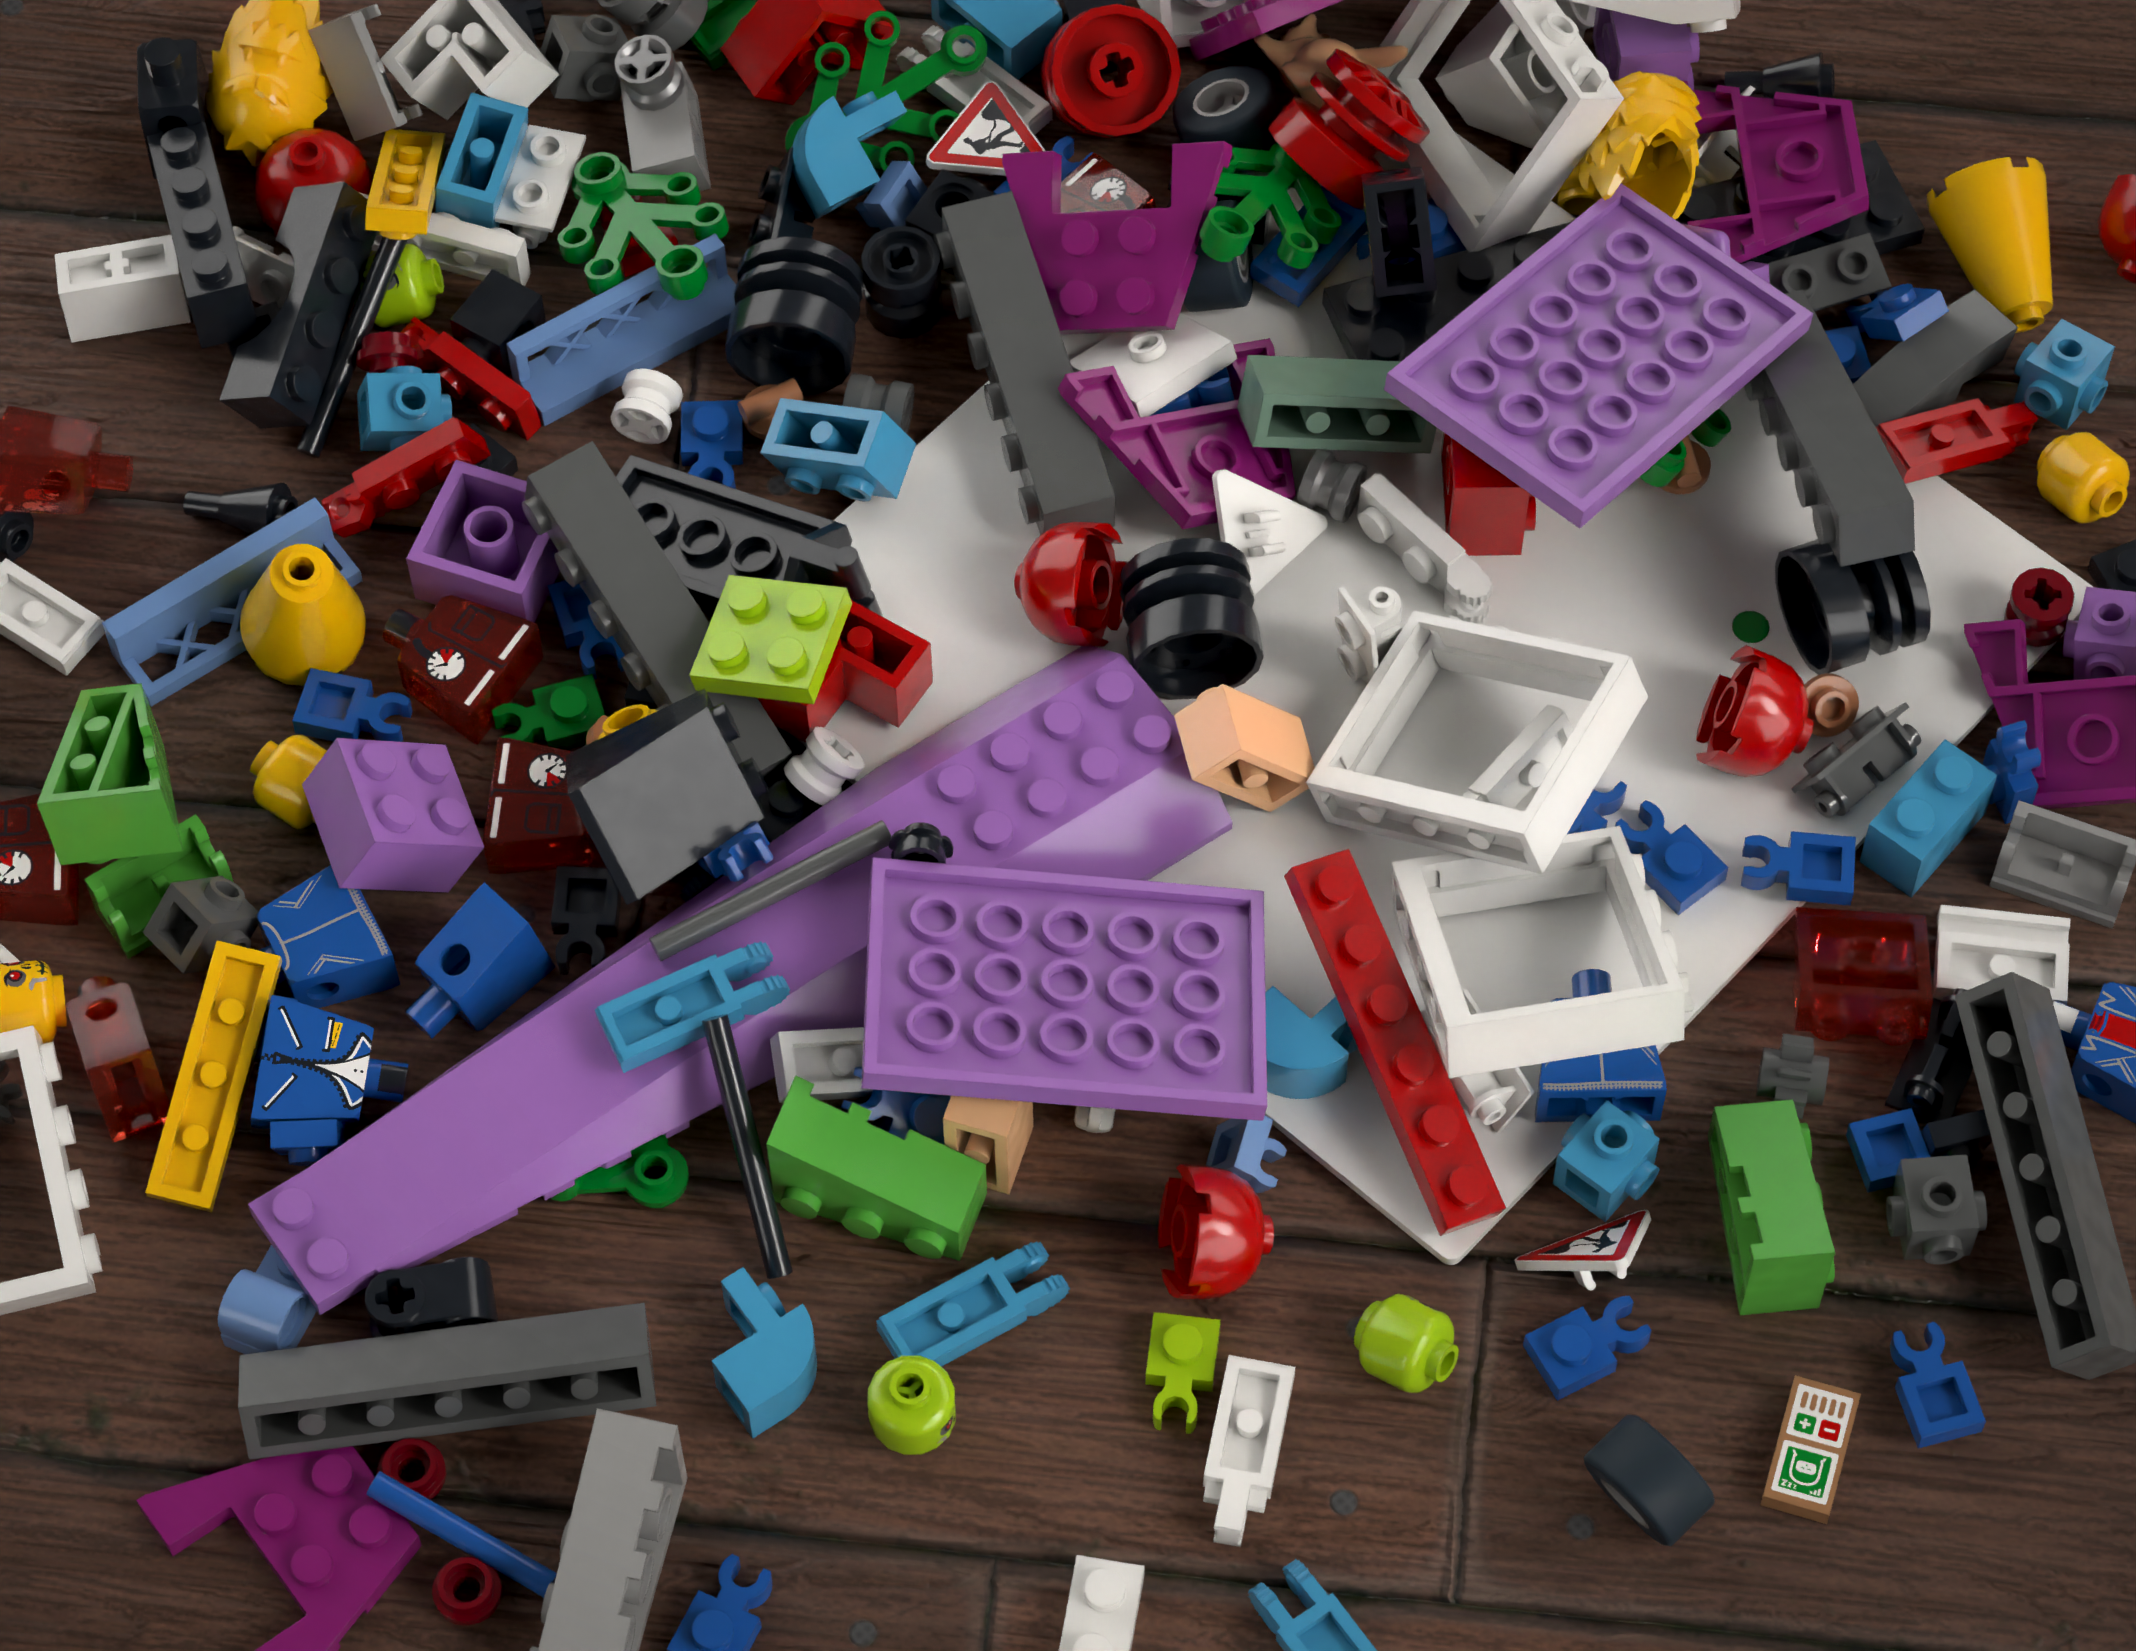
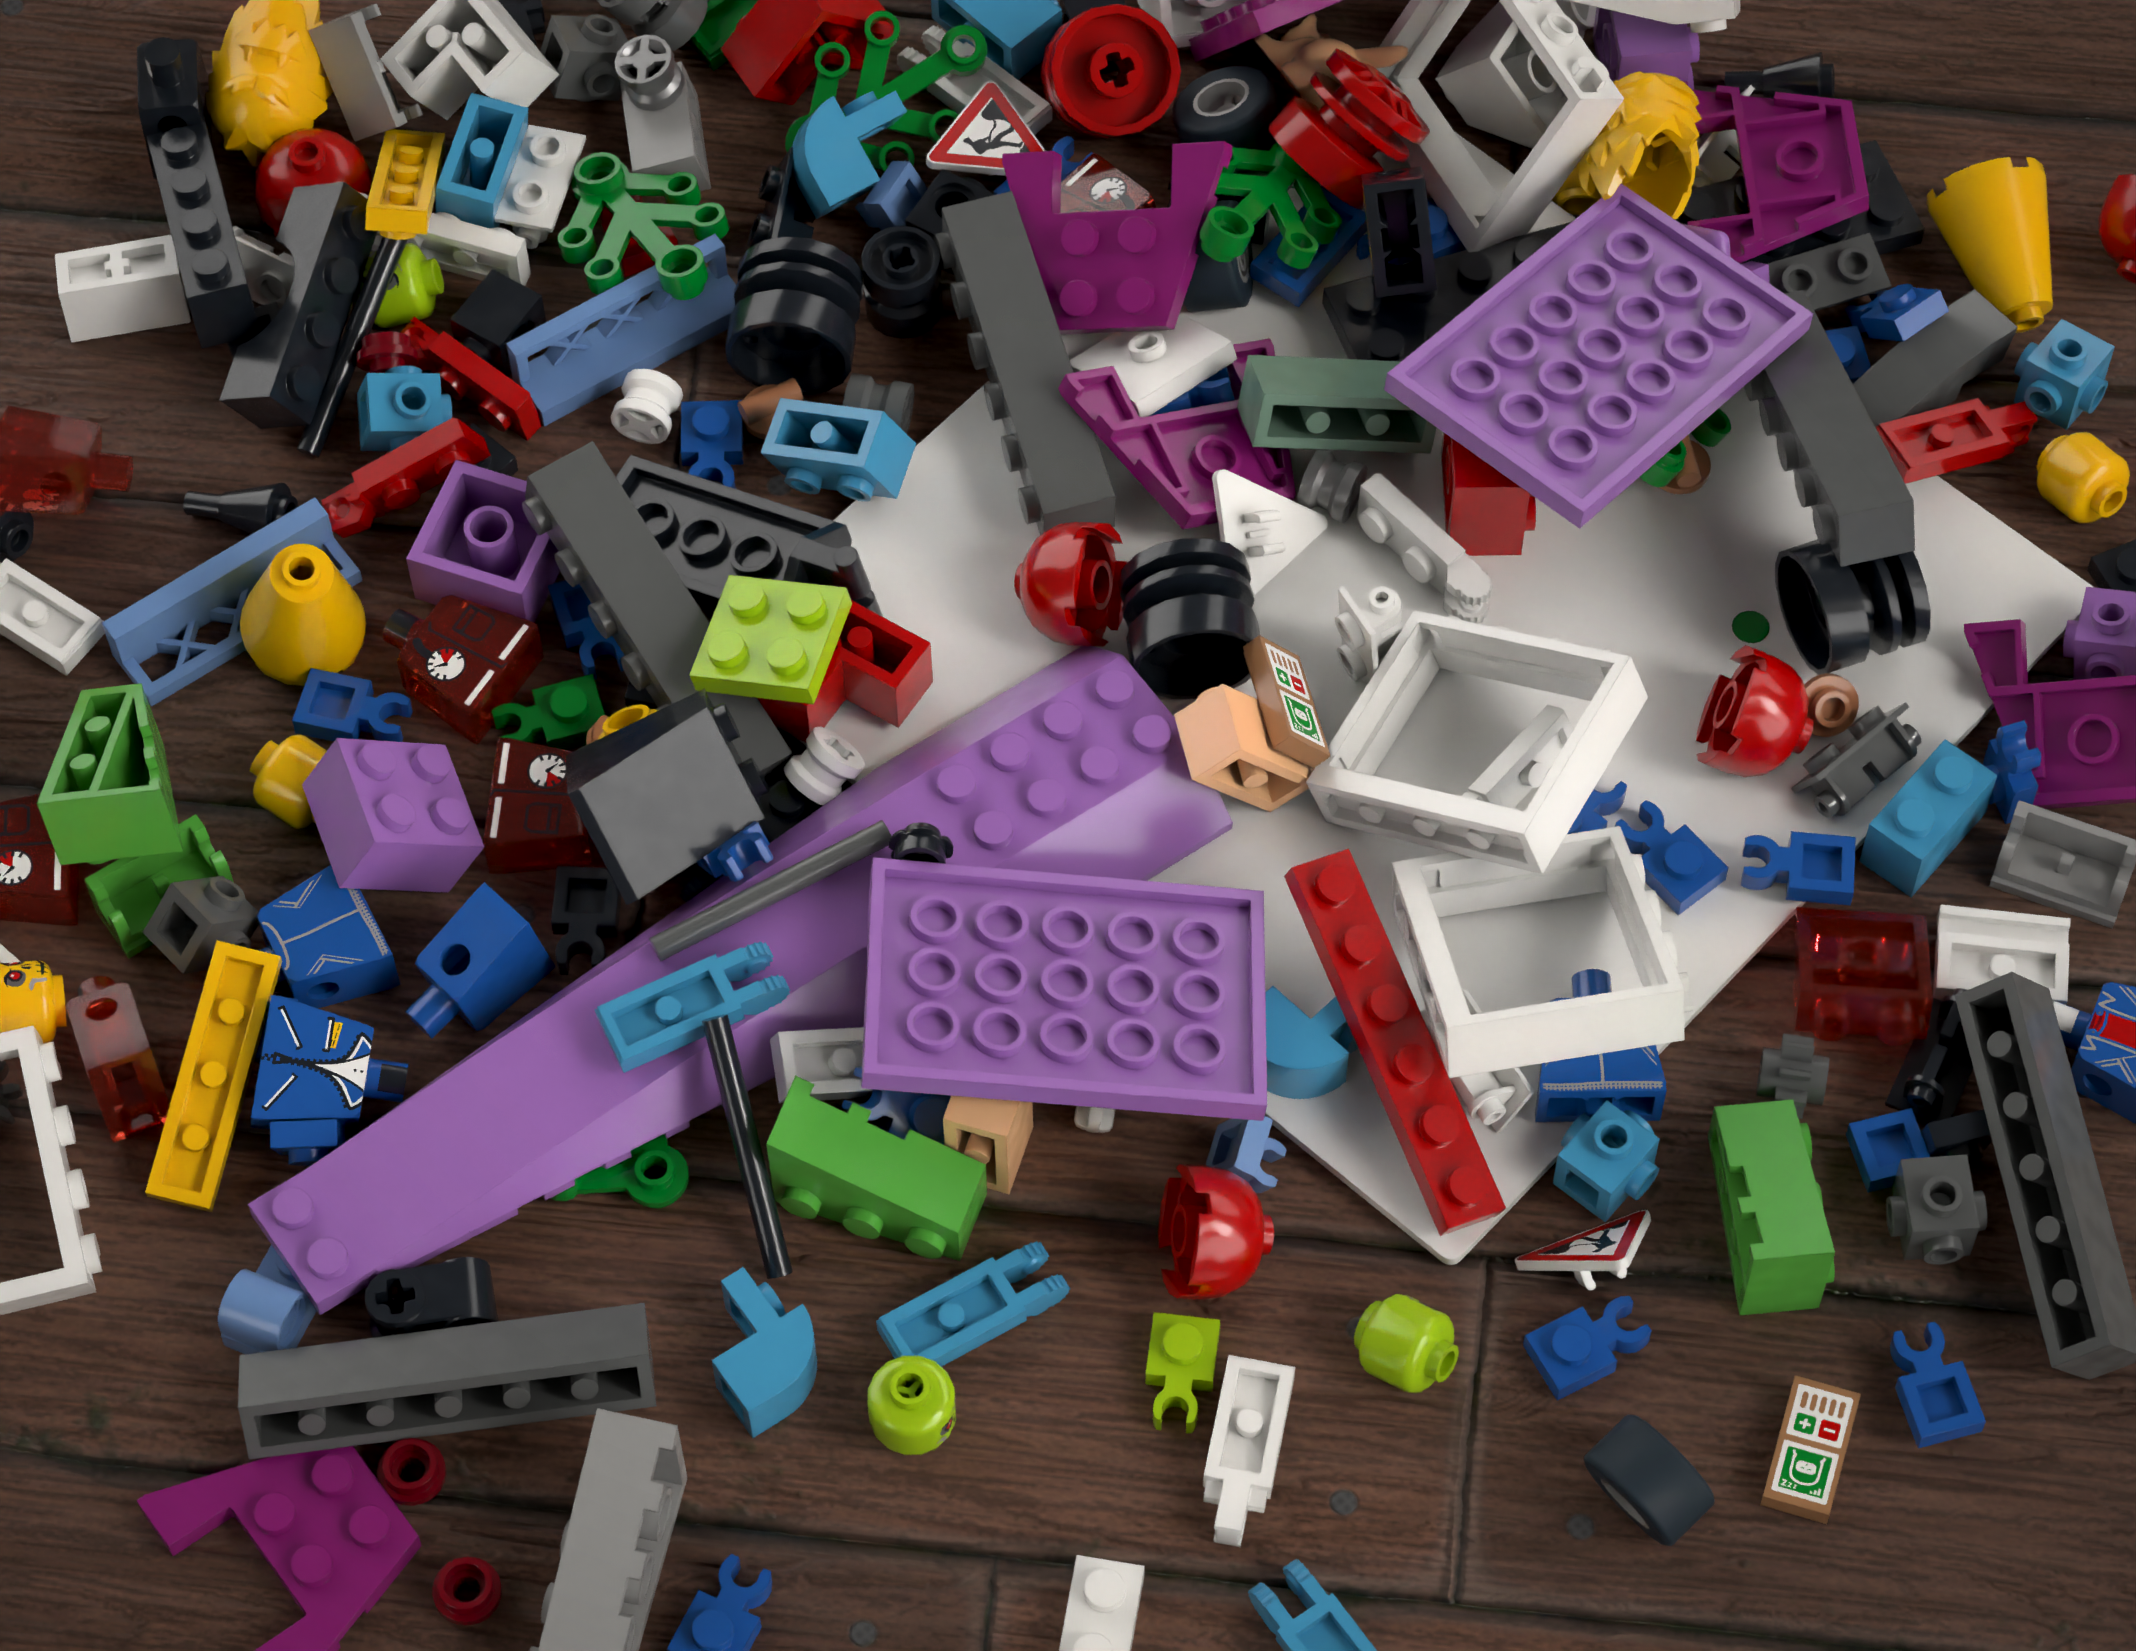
(461, 1533): blue bar -> none
(1286, 702): none -> medium nougat tile
(2027, 591): dark red wheel -> none

